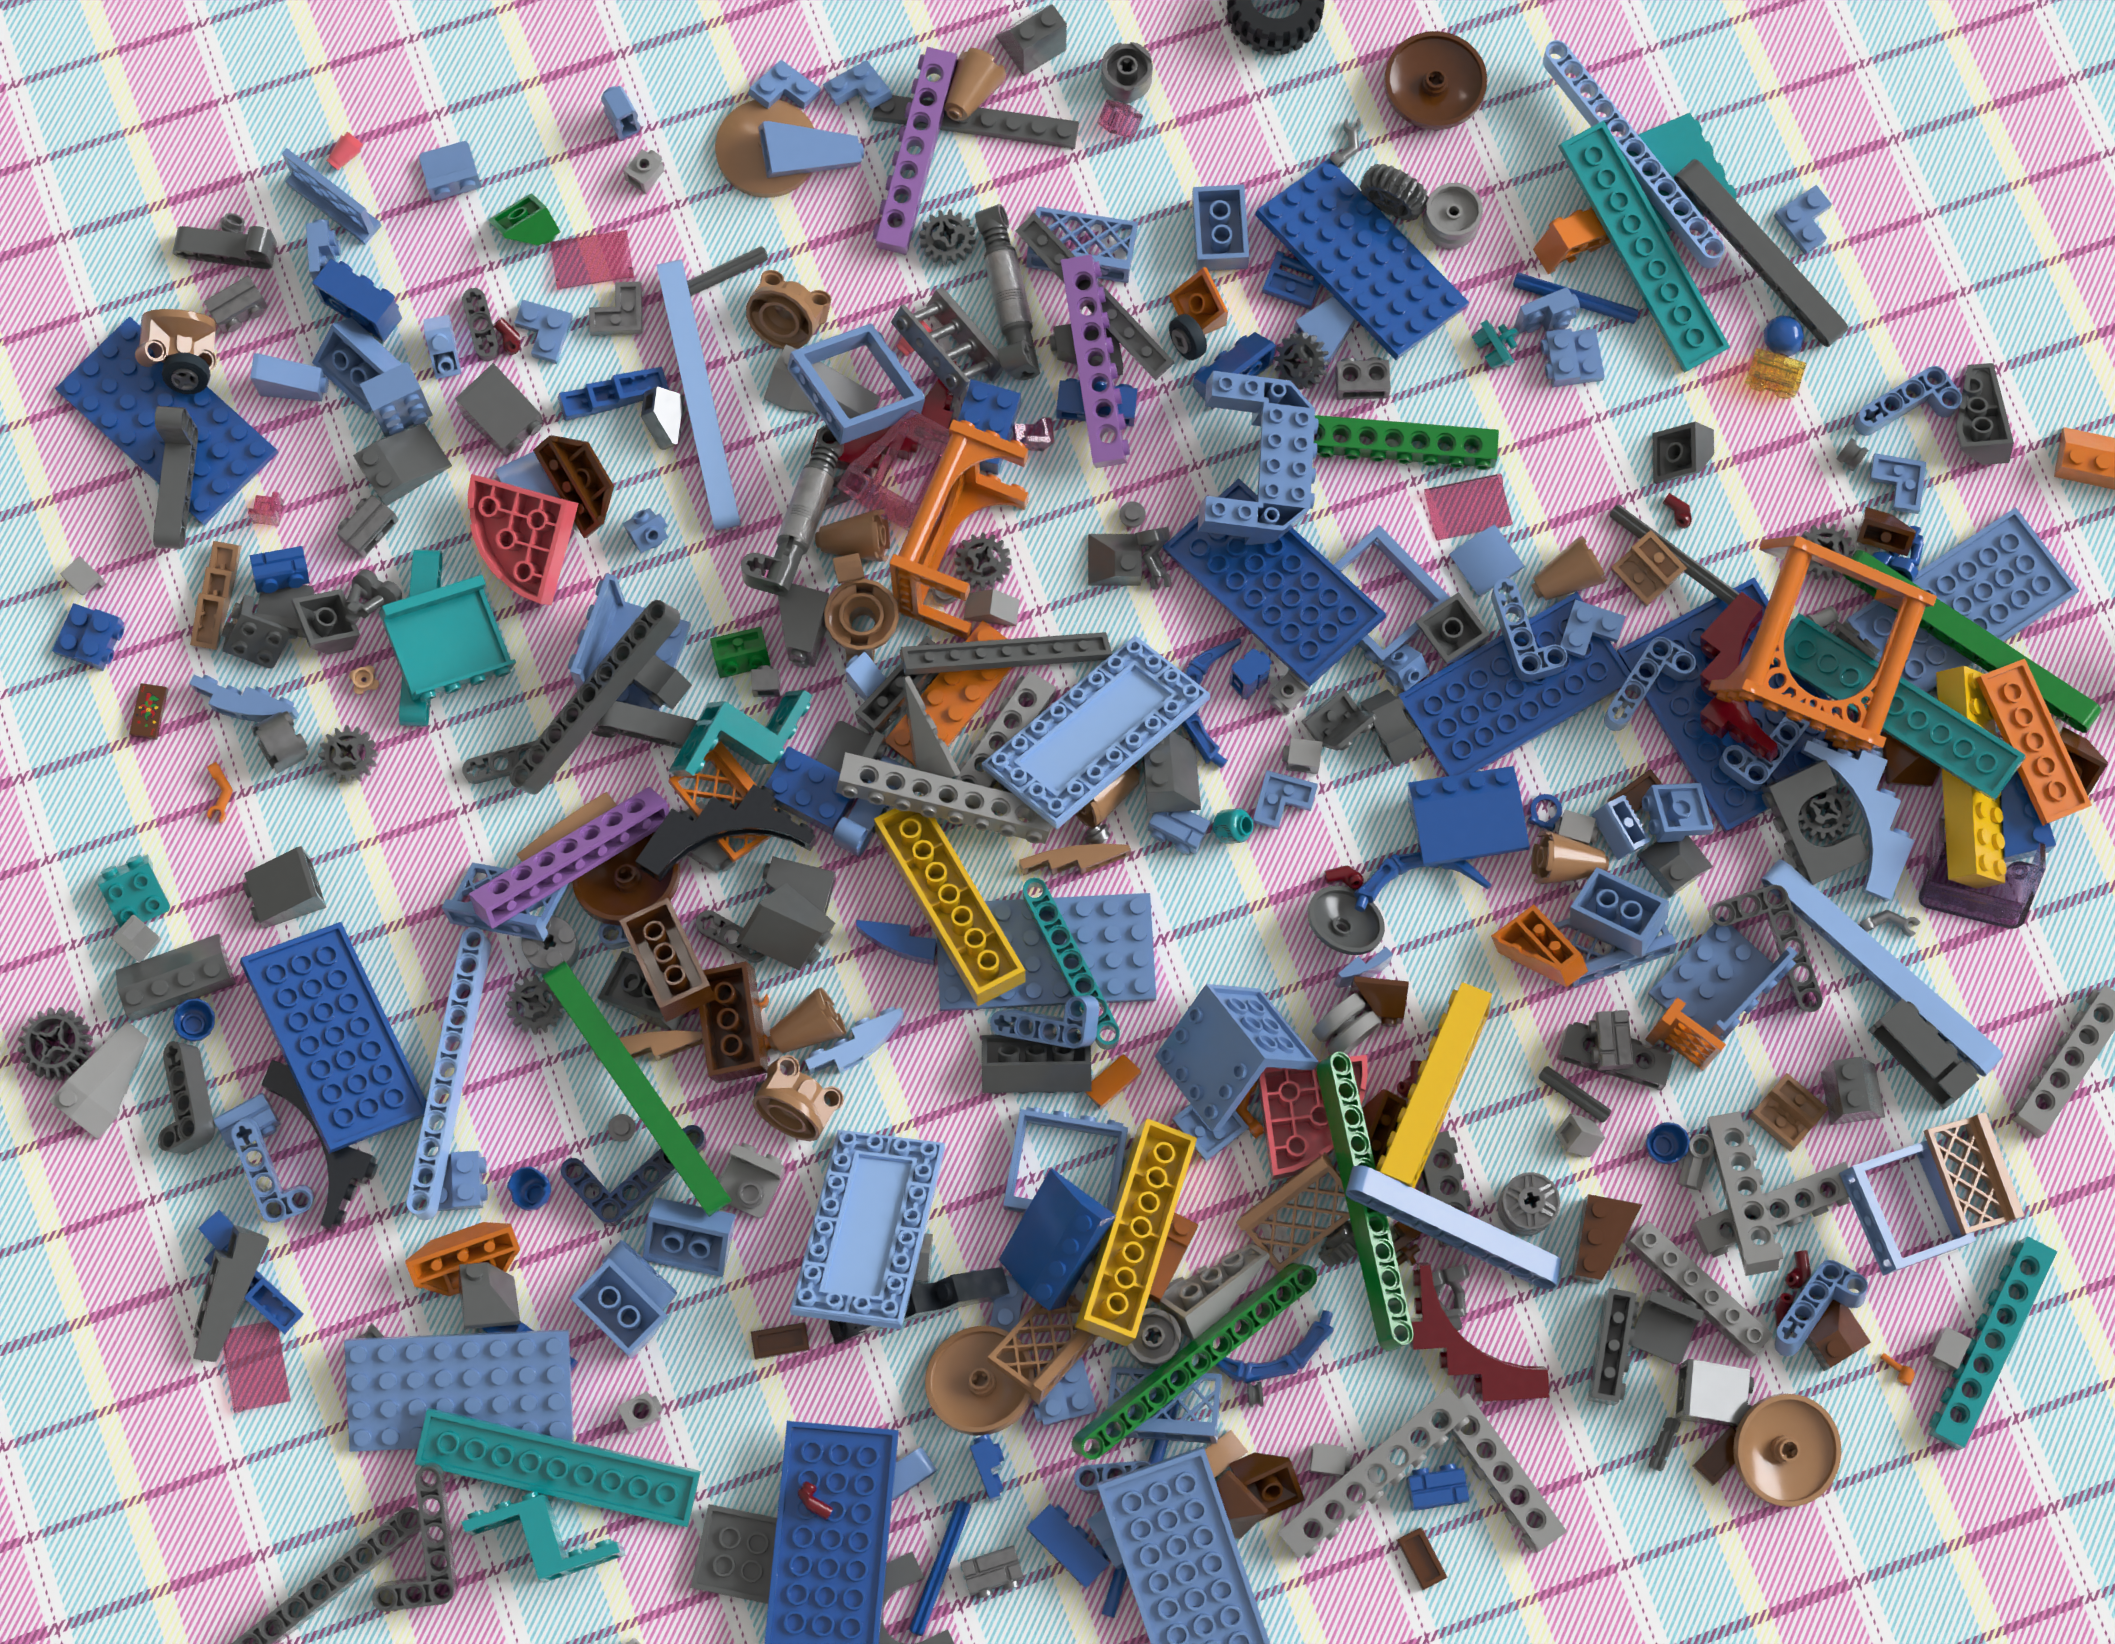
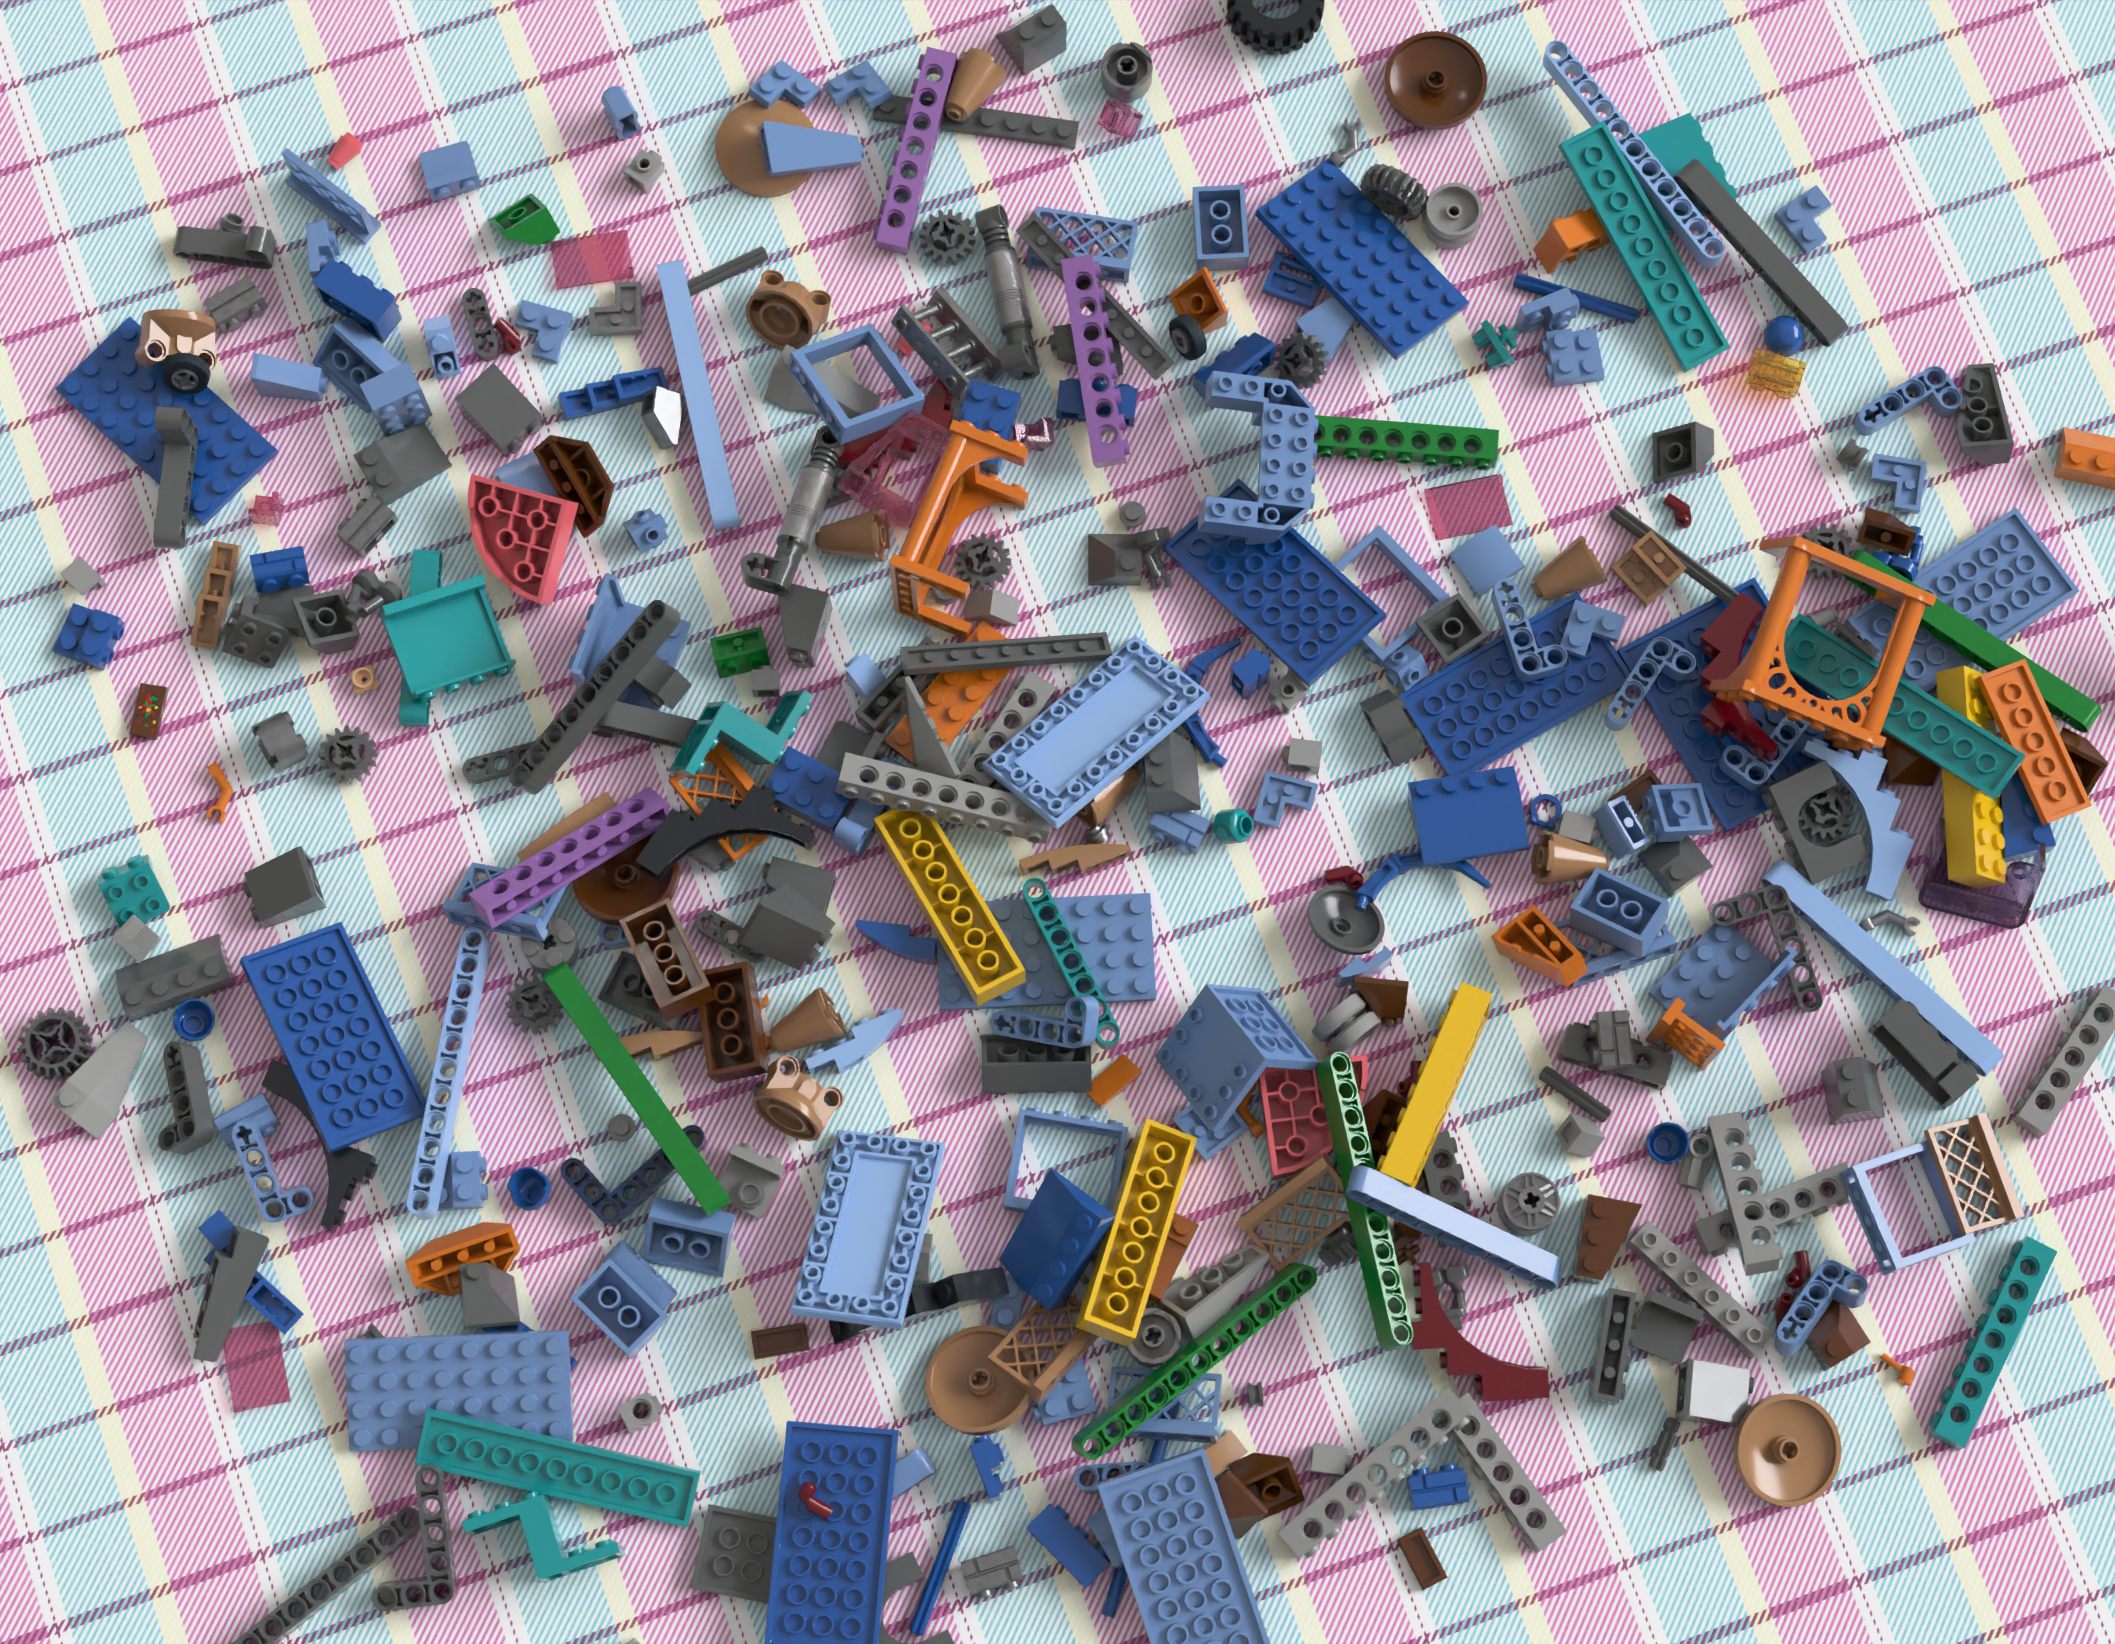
(250, 706): medium blue slope -> none
(848, 568): medium nougat slope -> none
(859, 599): medium nougat piece -> none
(1286, 1364): blue animal -> none
(1338, 721): dark grey bracket -> none
(1363, 386): flat silver brick -> none
(1717, 1458): reddish brown tile -> none
(1789, 1112): medium nougat slope -> none
(1948, 1350): light grey brick -> none

